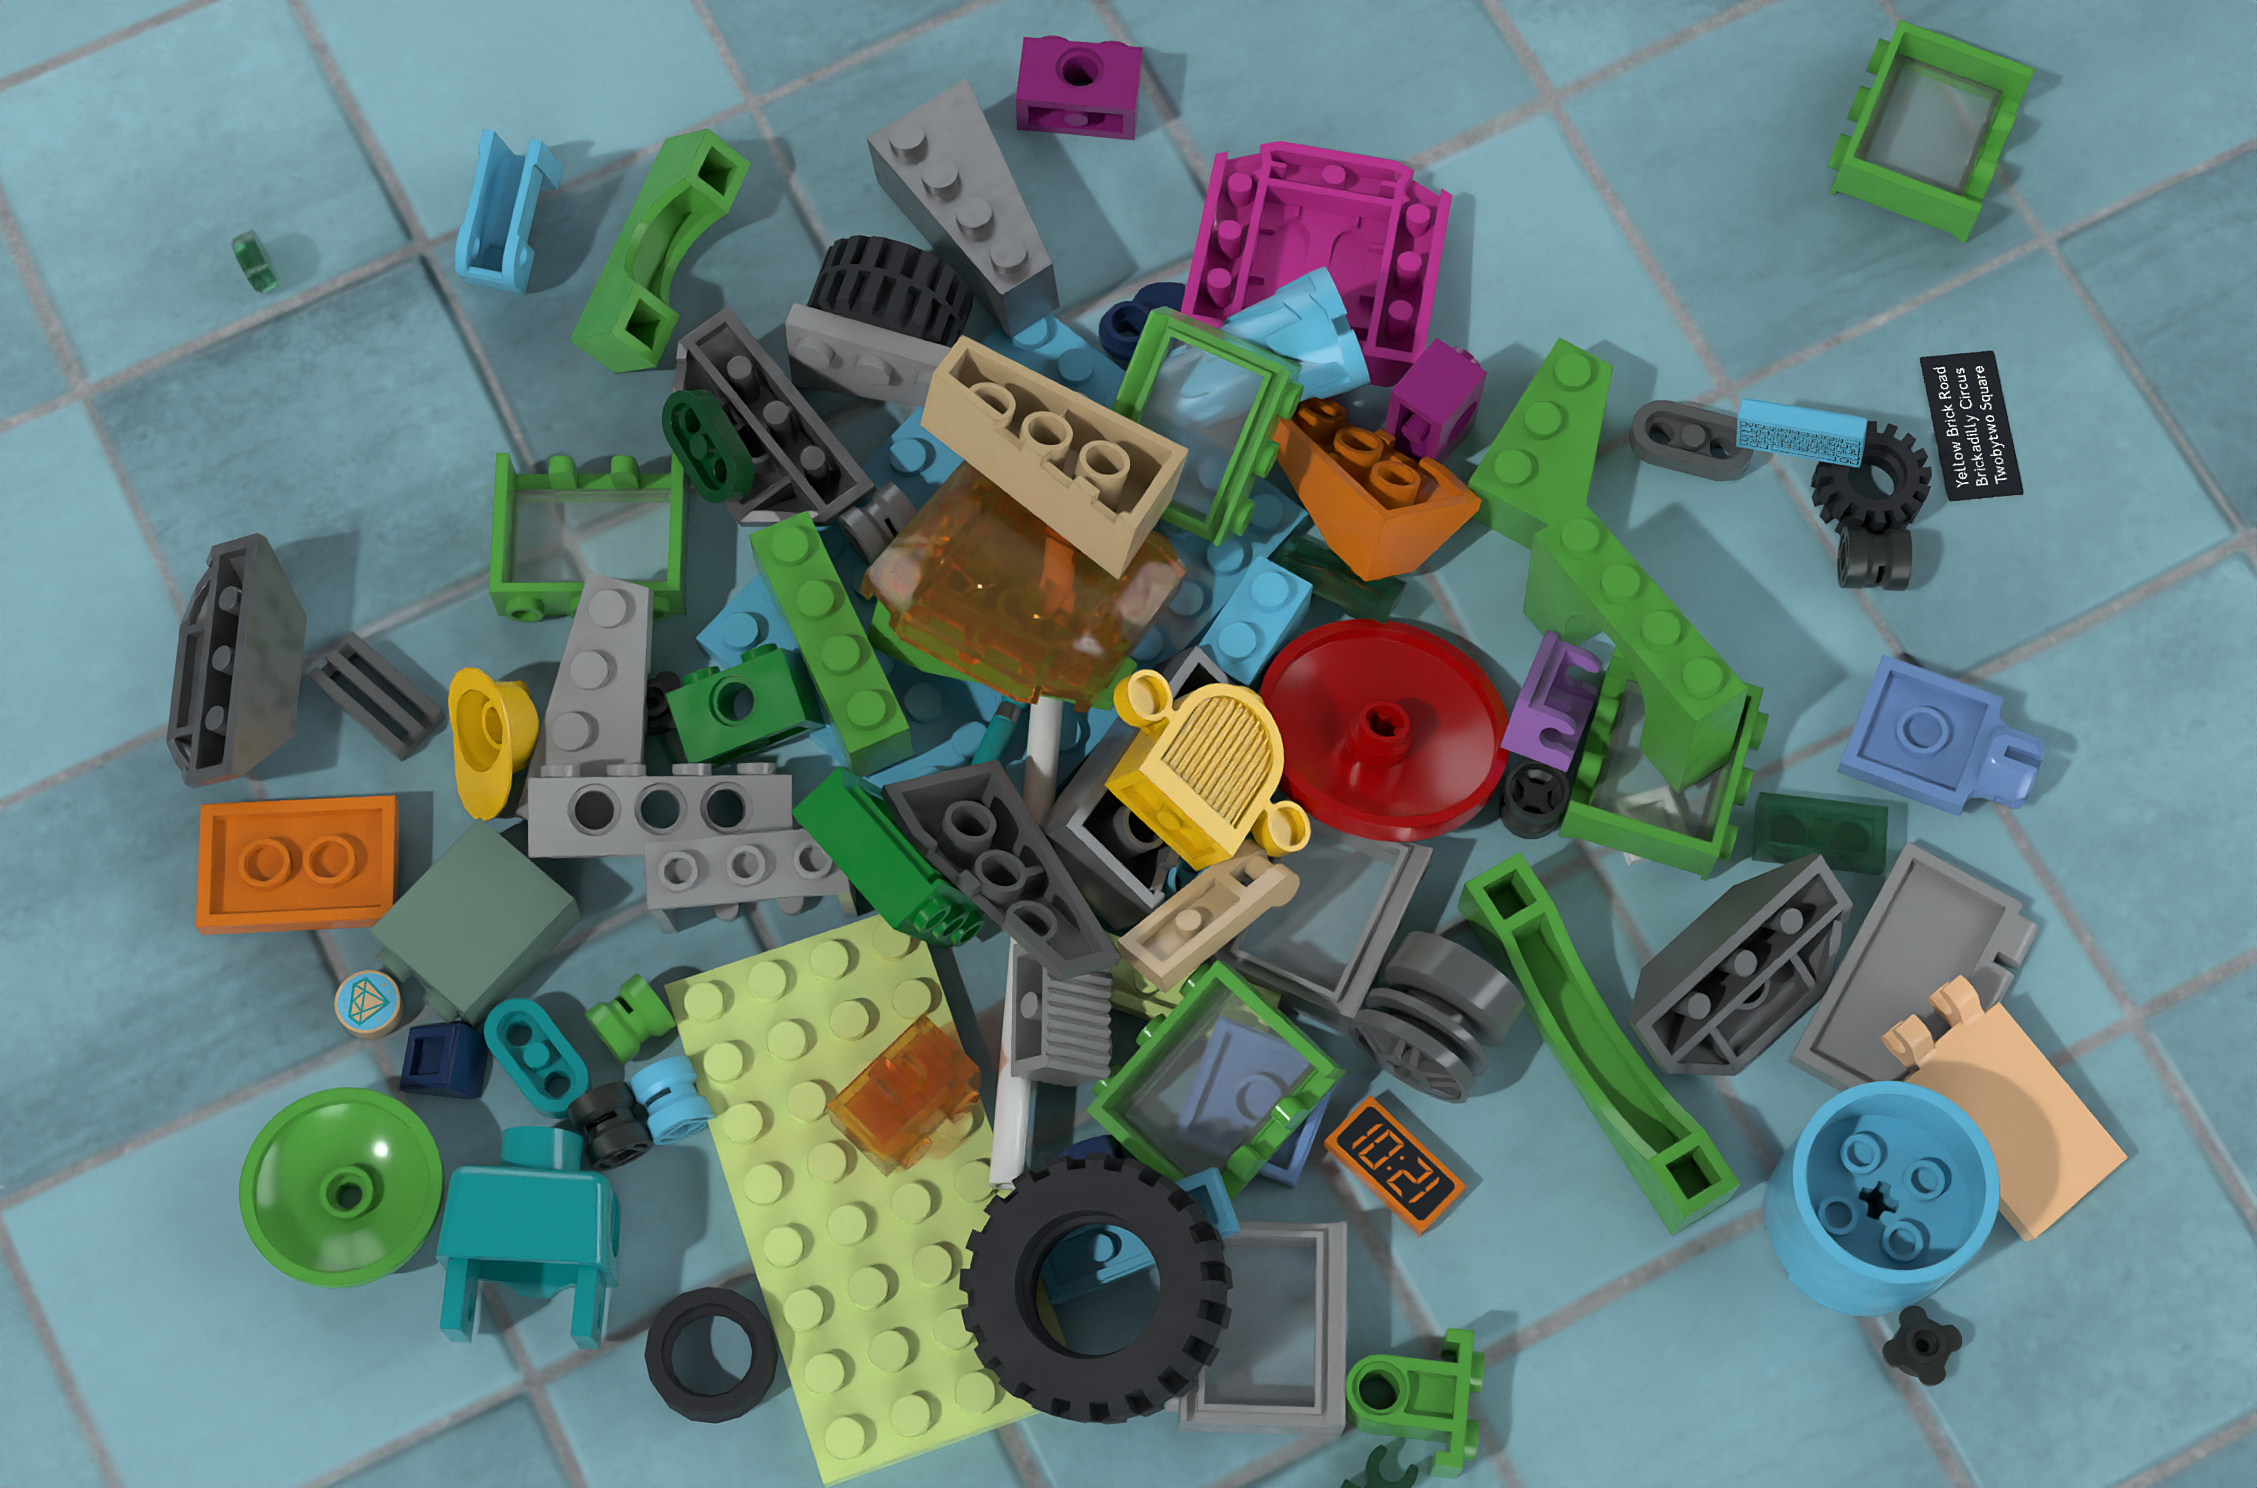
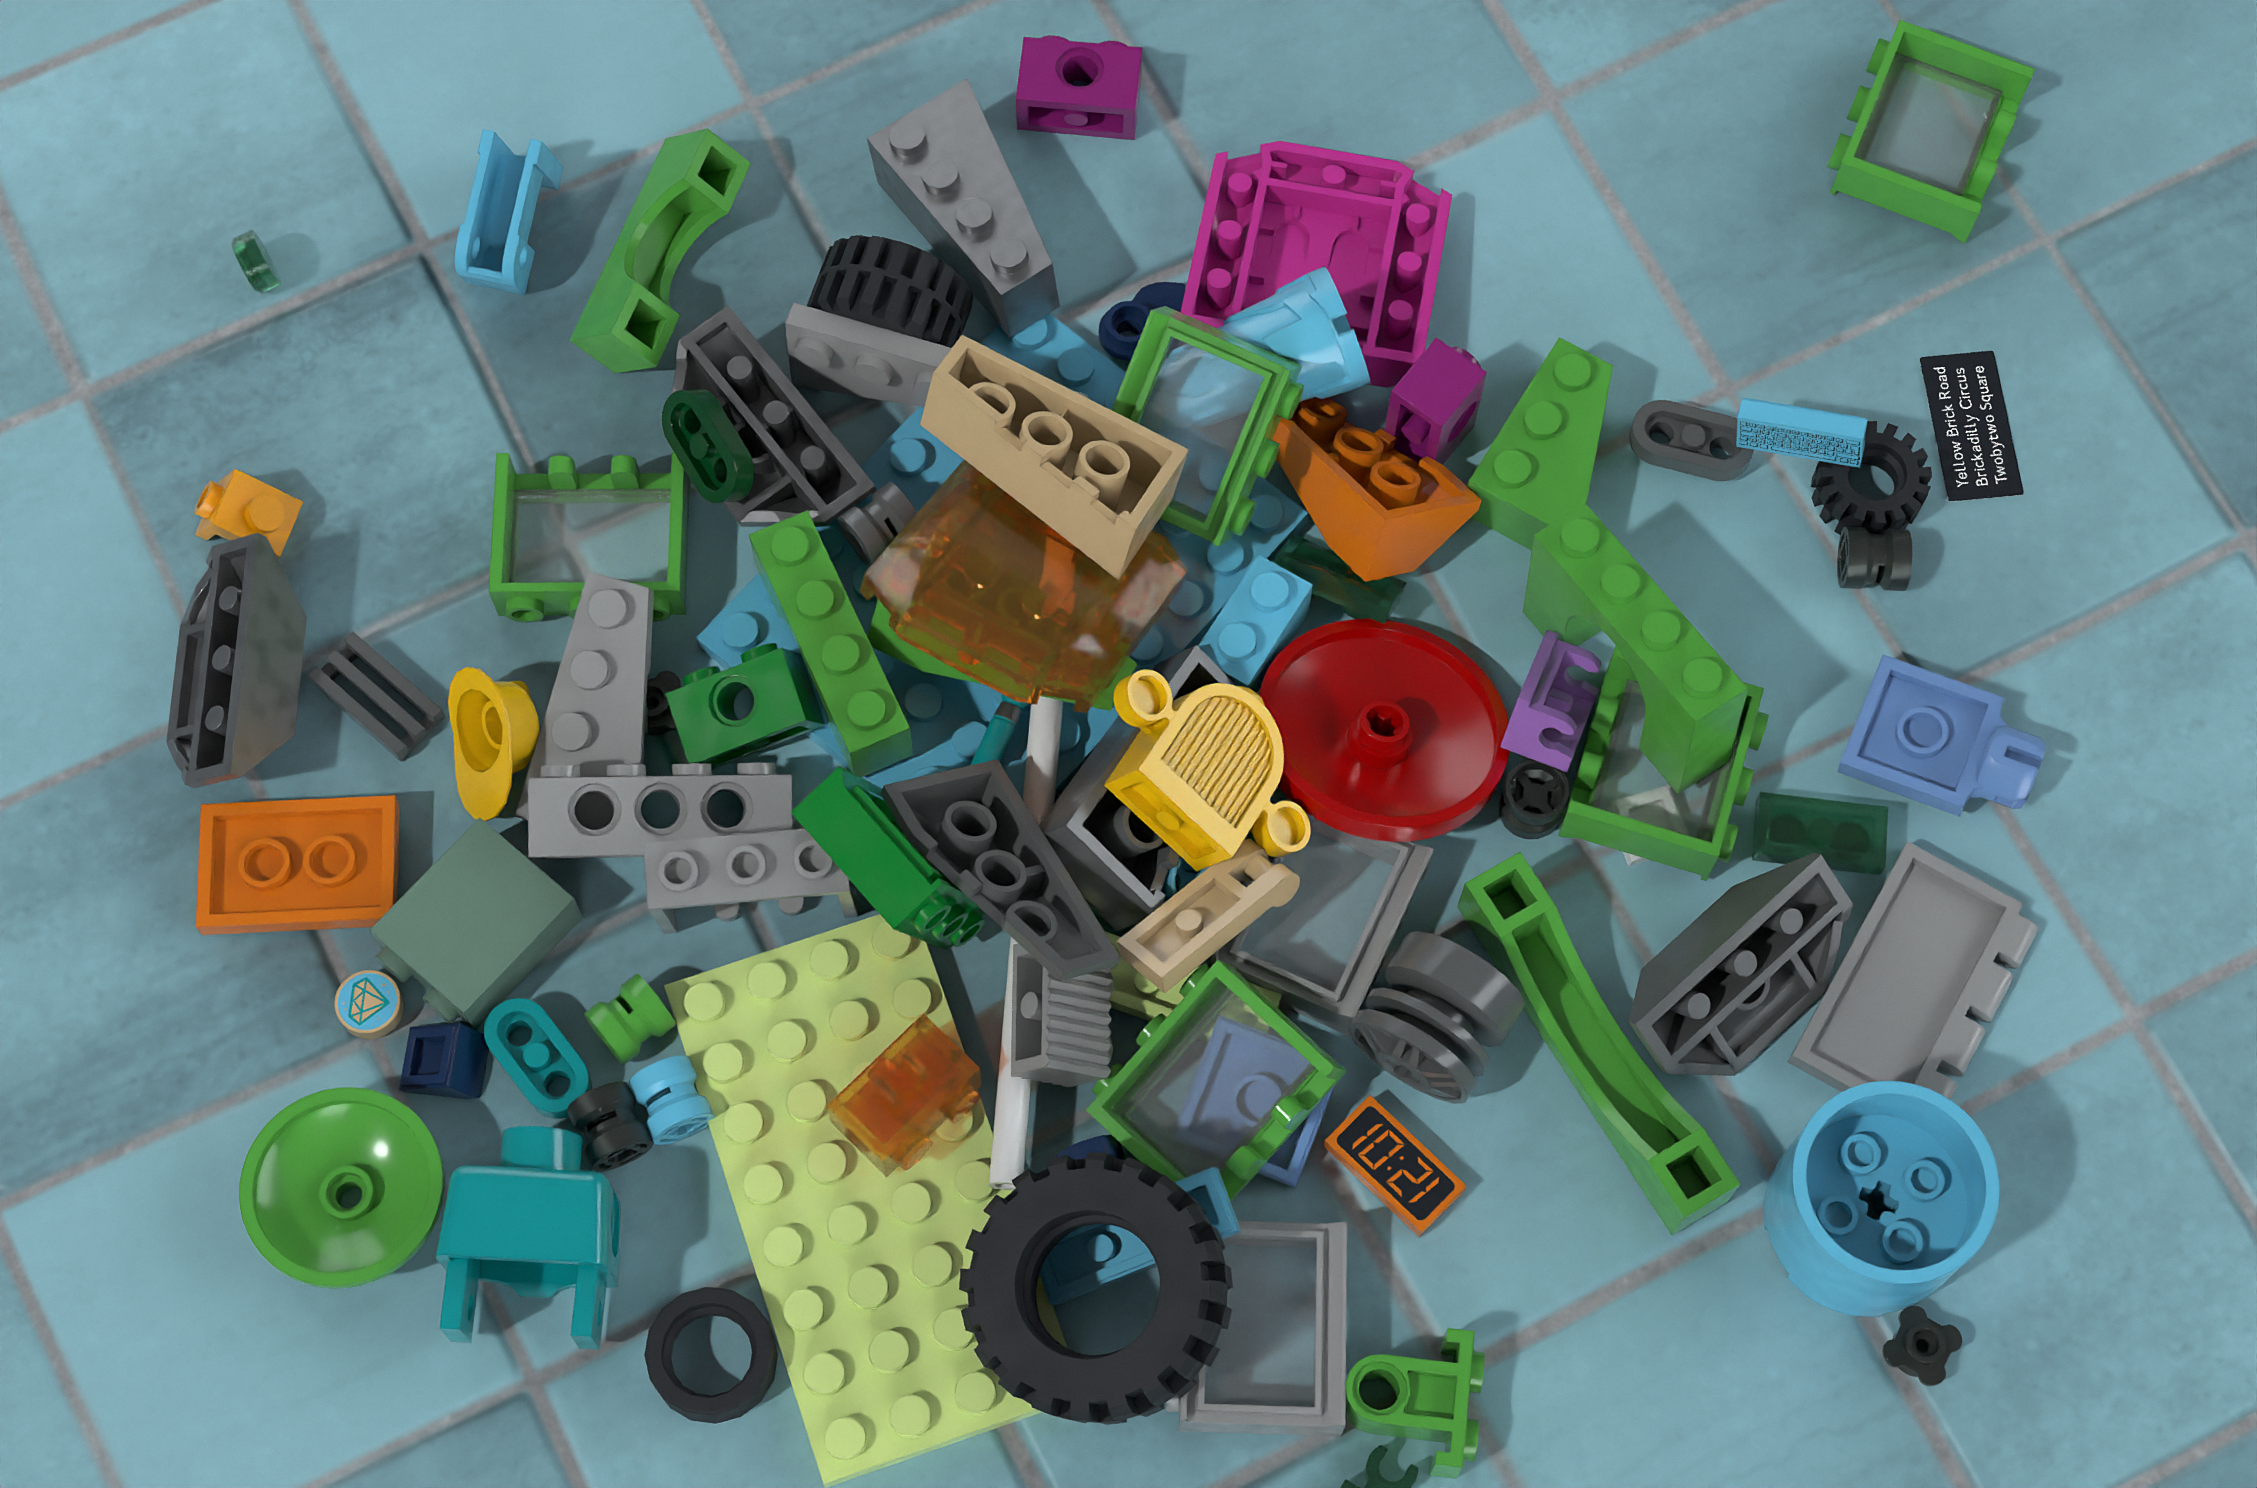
(246, 506): none -> light orange bracket
(2036, 1125): light nougat tile -> none

